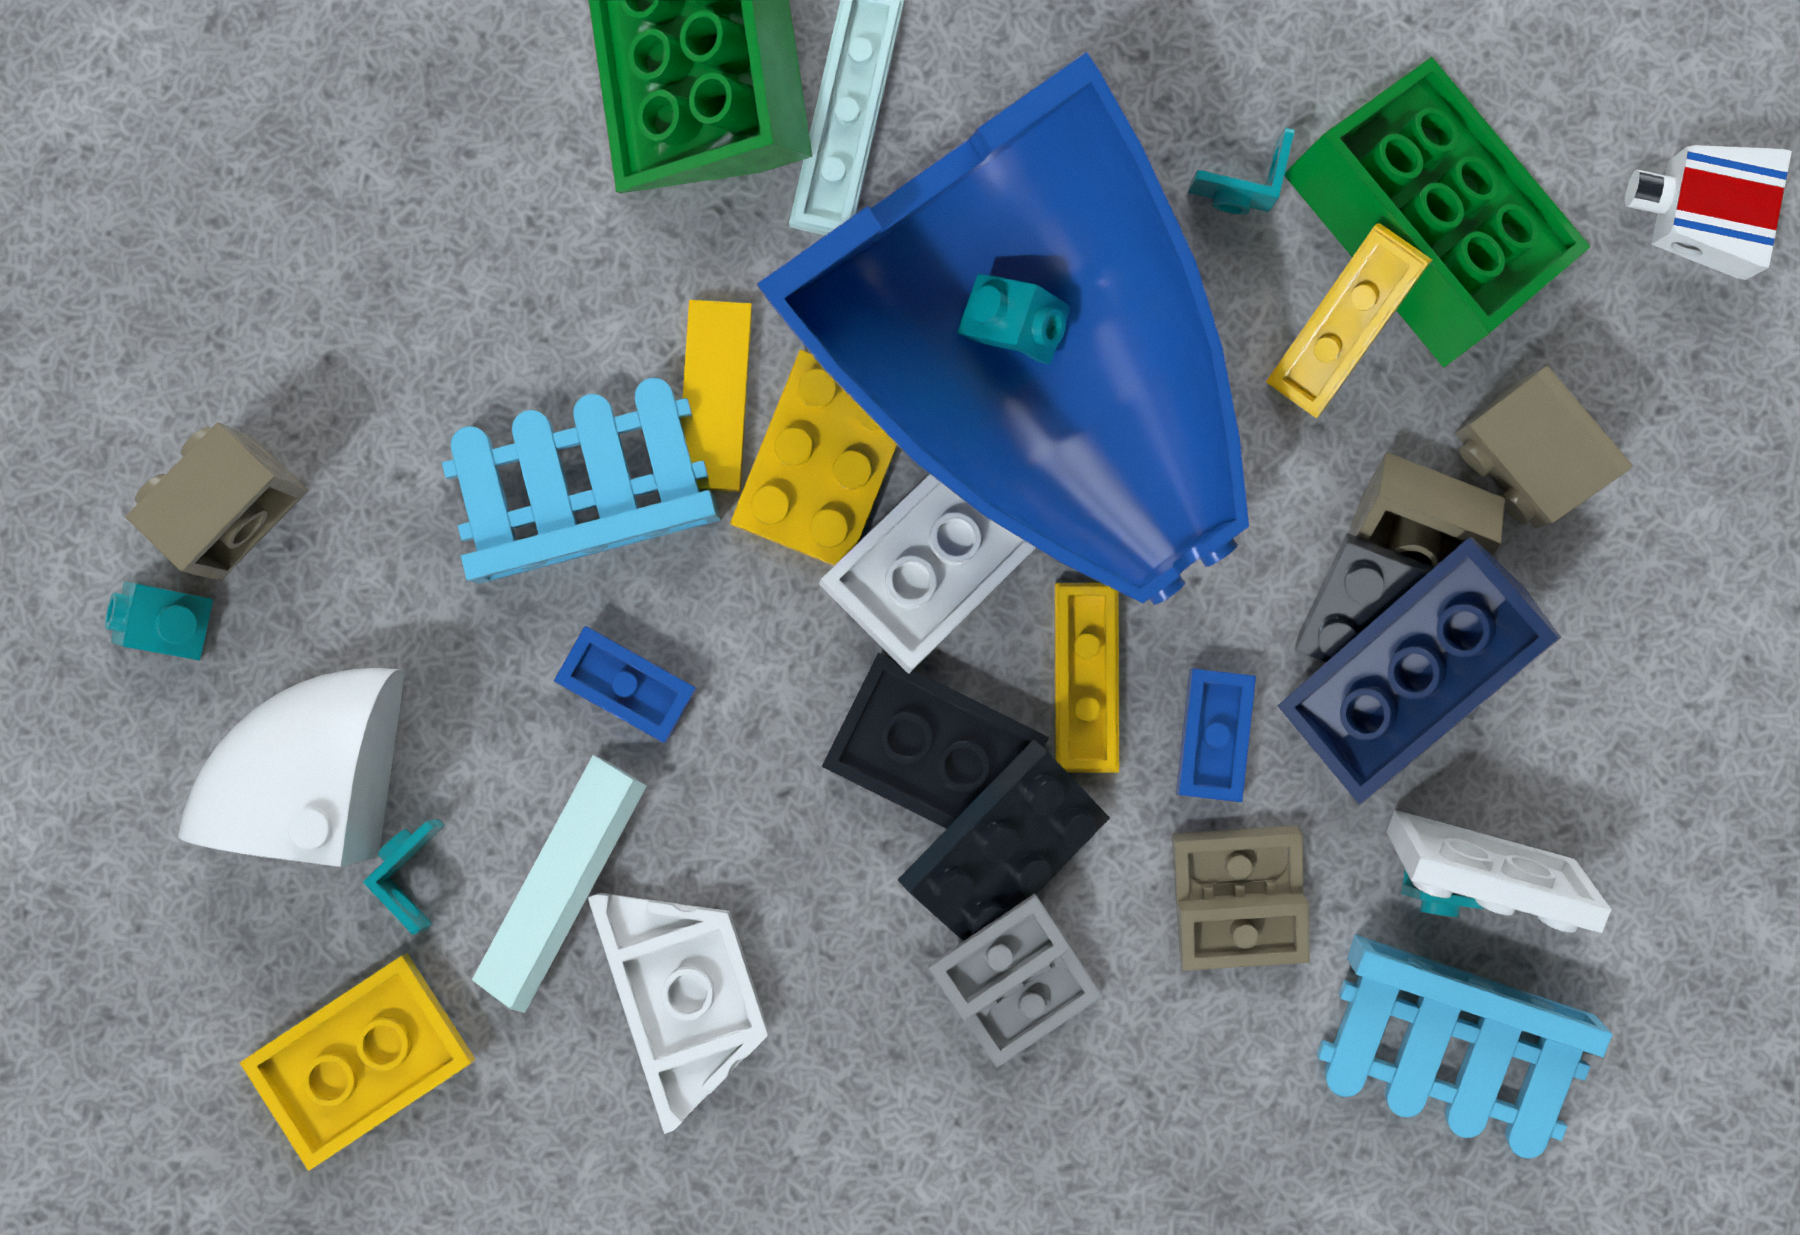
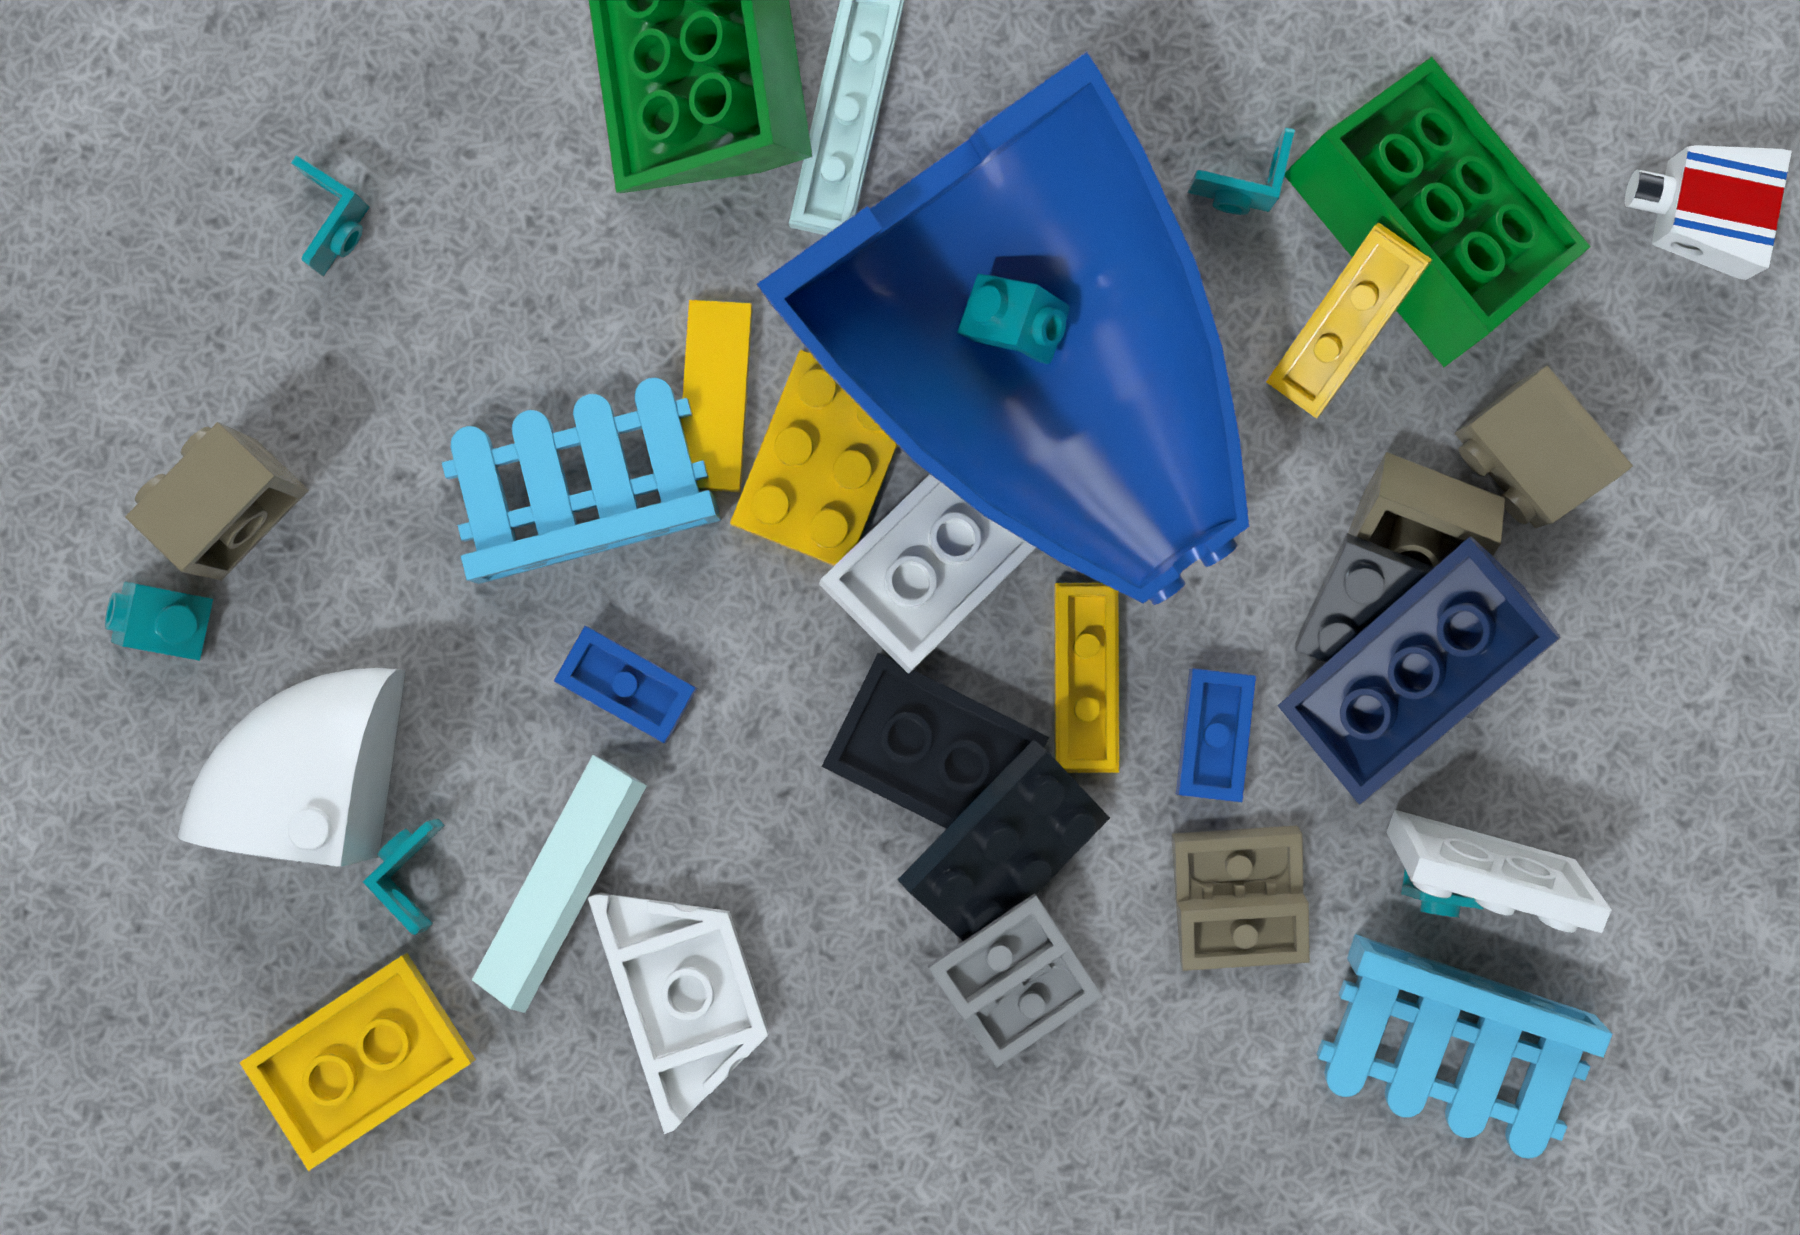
(342, 227): none -> teal bracket

